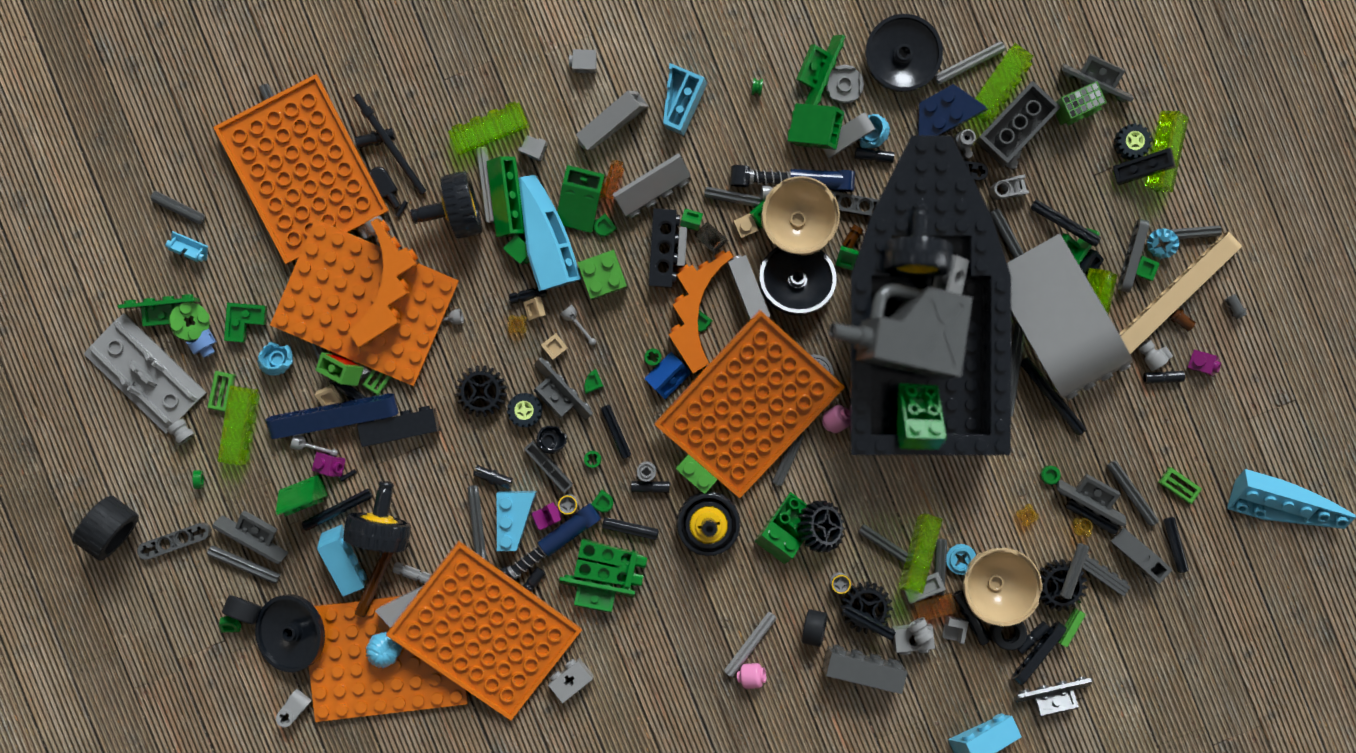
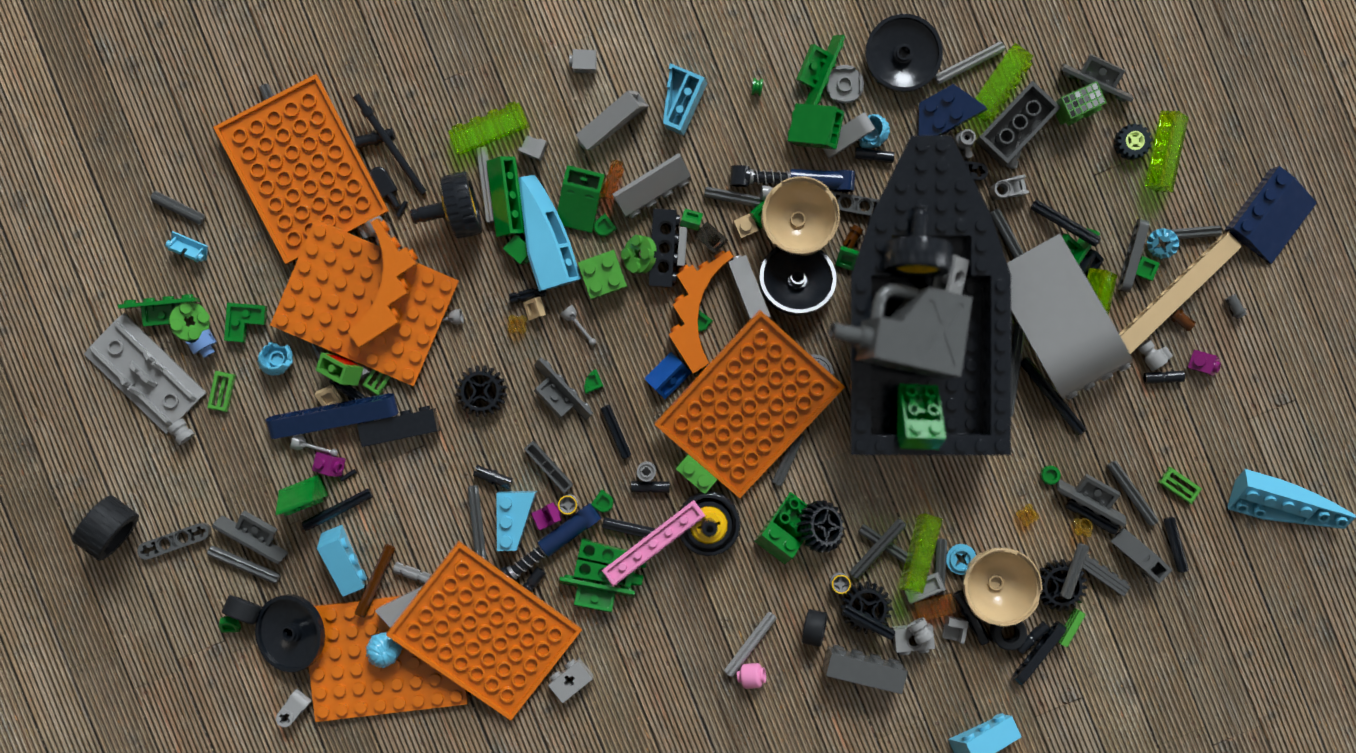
(198, 479): green tile -> none
(237, 425): clear neon green brick -> none
(378, 530): black wheel -> none
(517, 410): black wheel -> none
(551, 439): black hair -> none
(554, 346): tan plate -> none
(598, 459): green bush -> none
(631, 251): none -> bright green plate
(651, 362): green bush -> none
(653, 543): none -> bright pink tile
(836, 419): bright pink head -> none
(878, 548): none -> dark grey axle
(1056, 698): bracket -> none
(1144, 166): black tile -> none
(1271, 214): none -> dark blue slope

